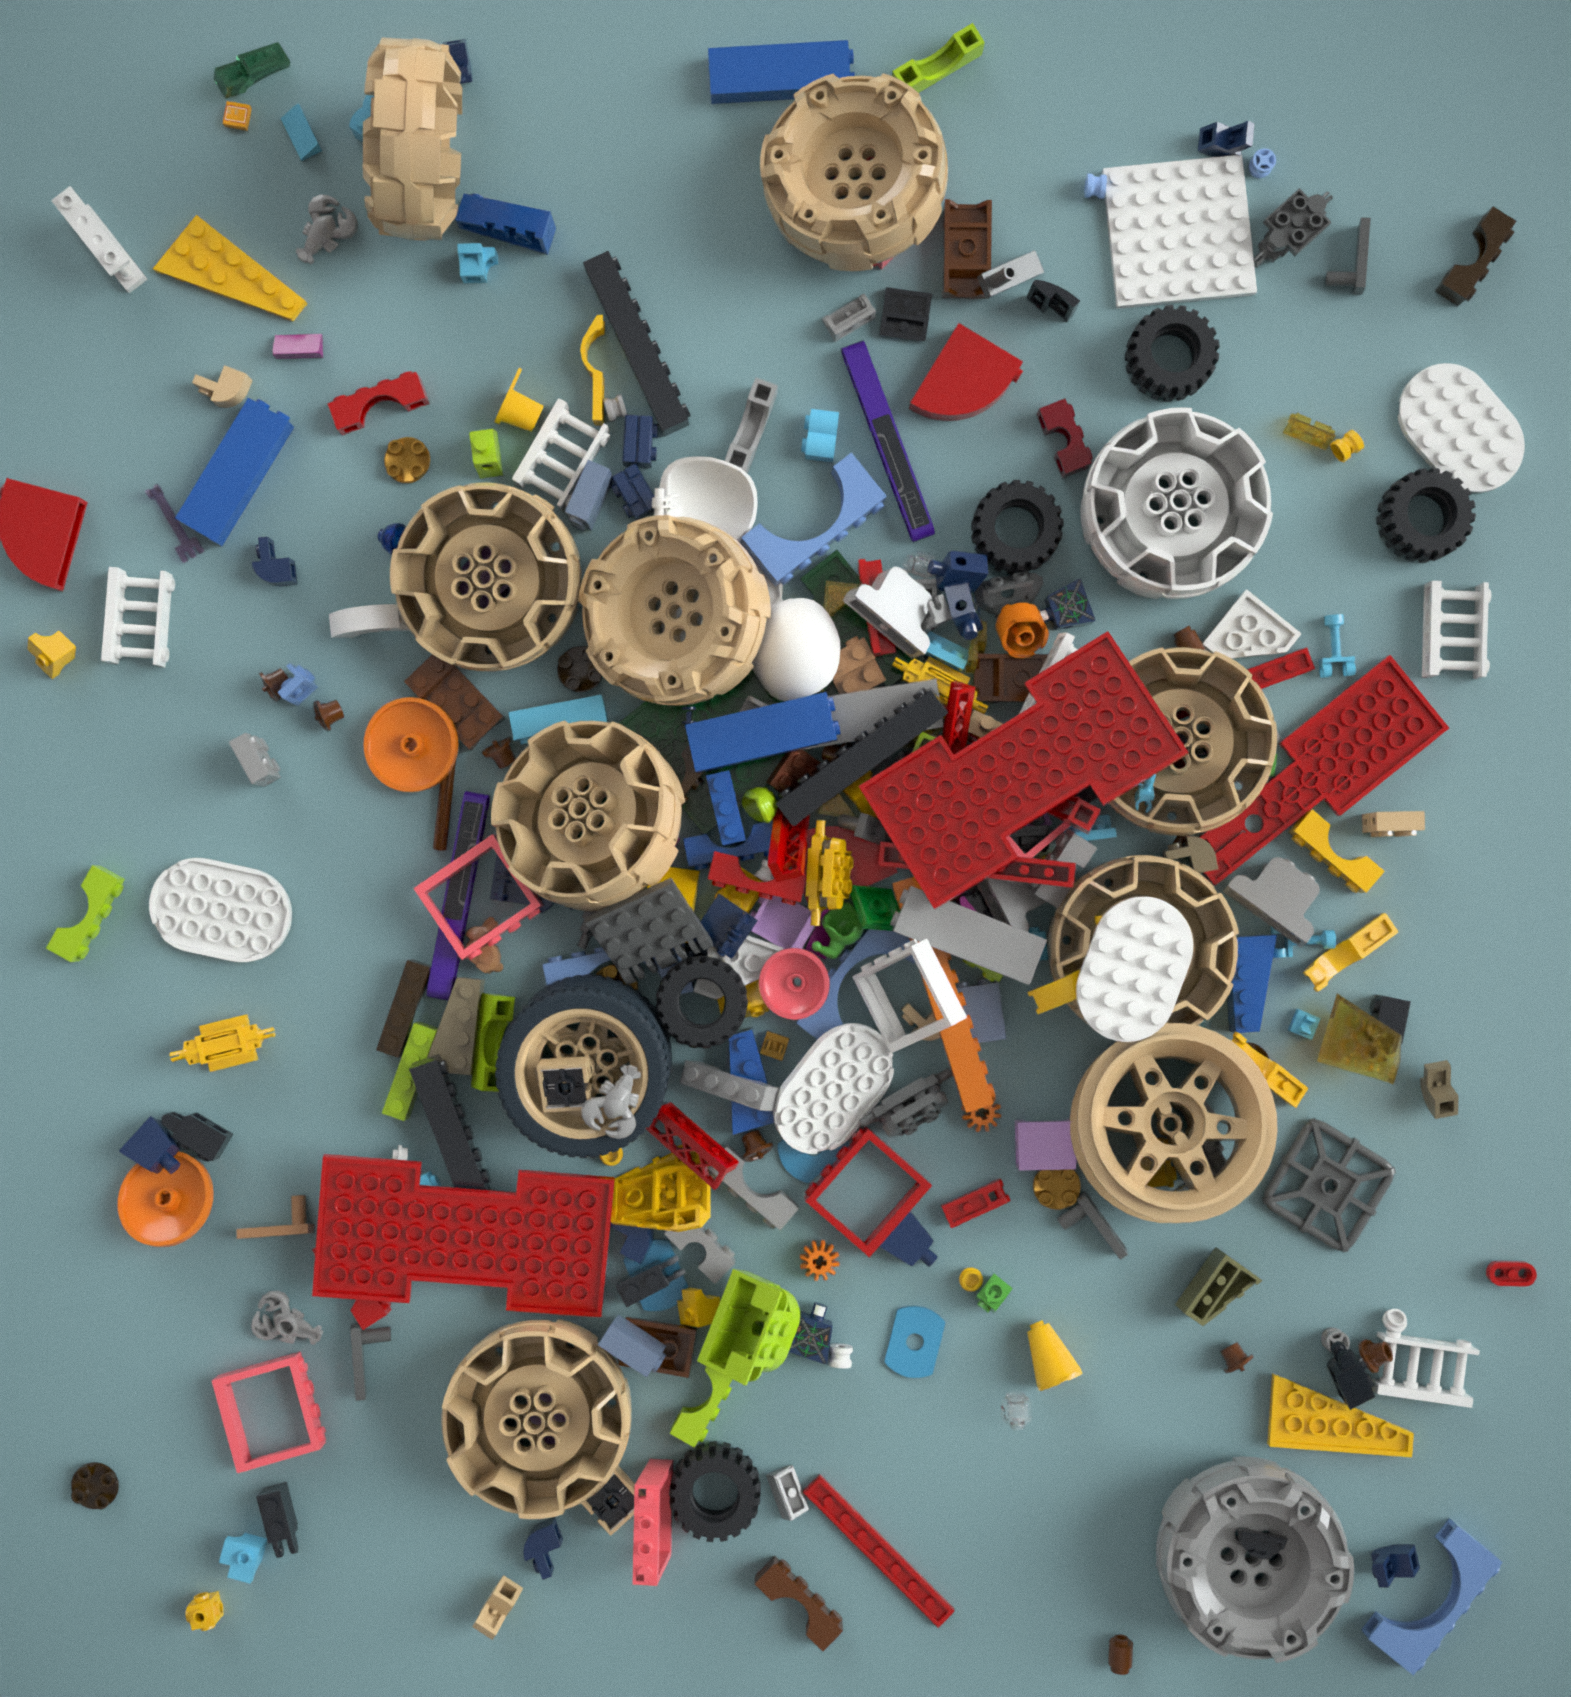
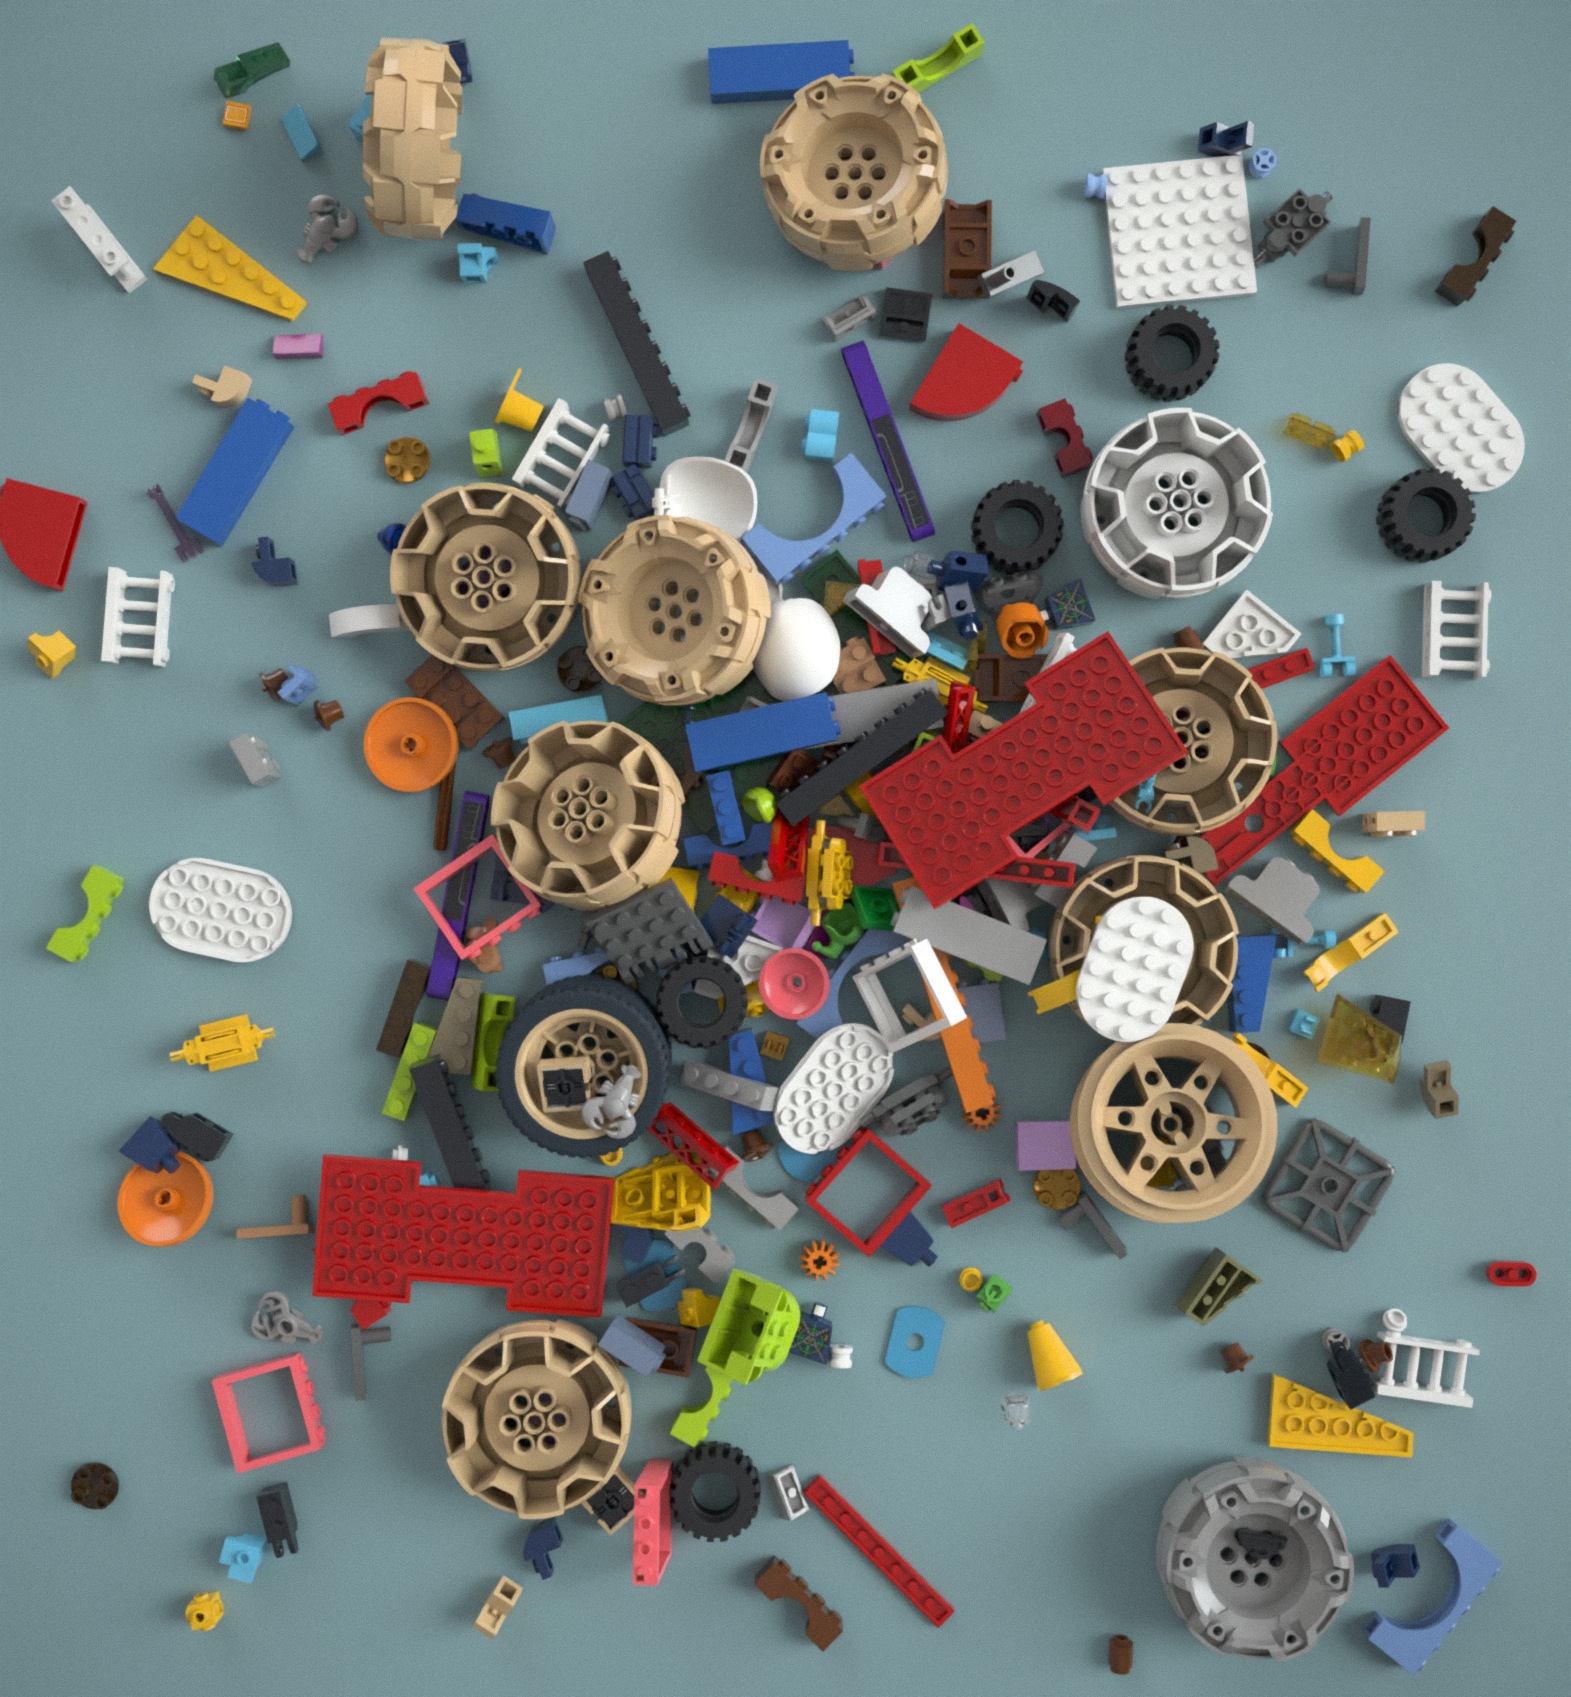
(595, 330): yellow piece -> none

